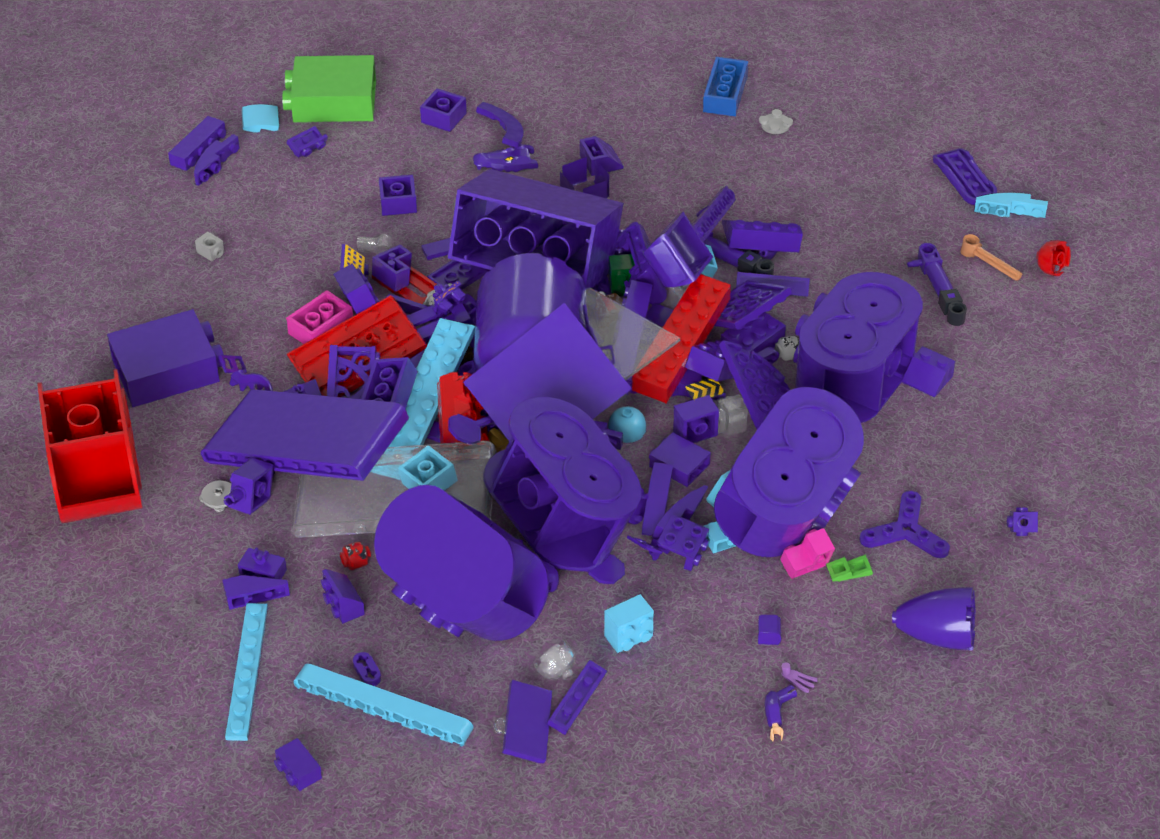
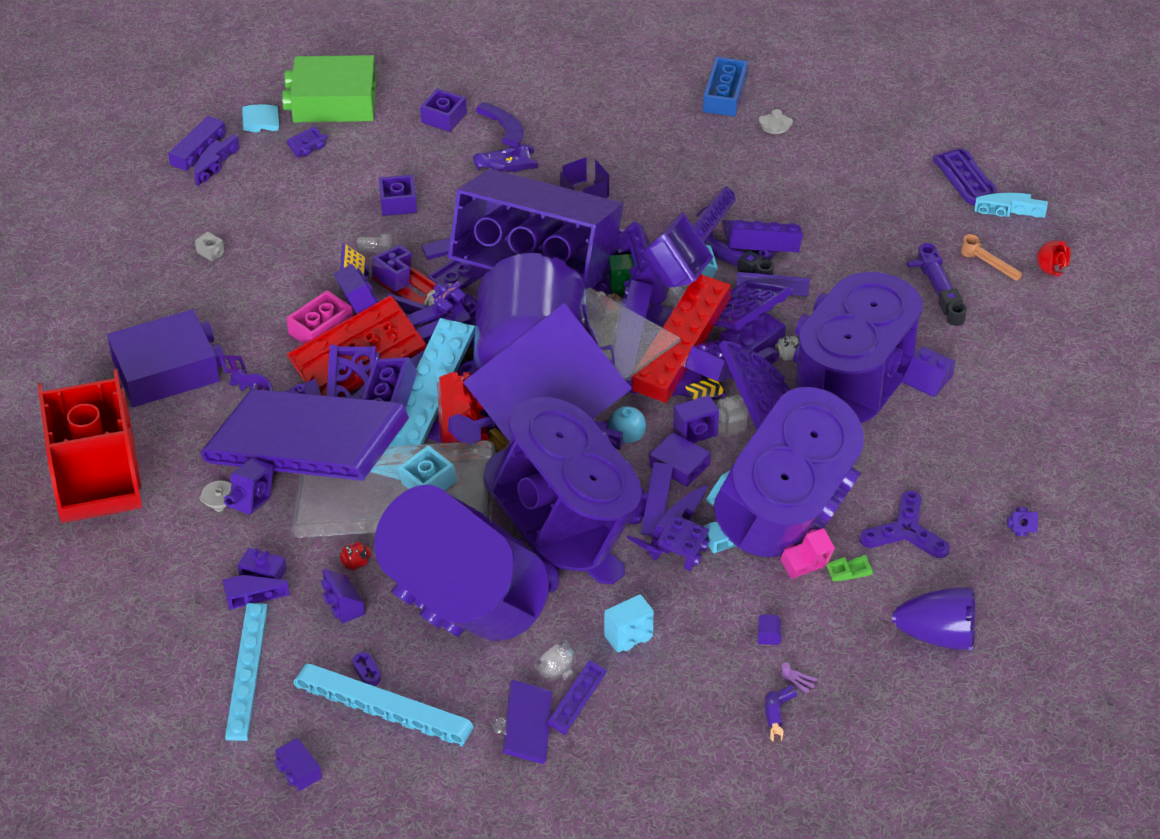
(597, 149): dark purple slope -> none

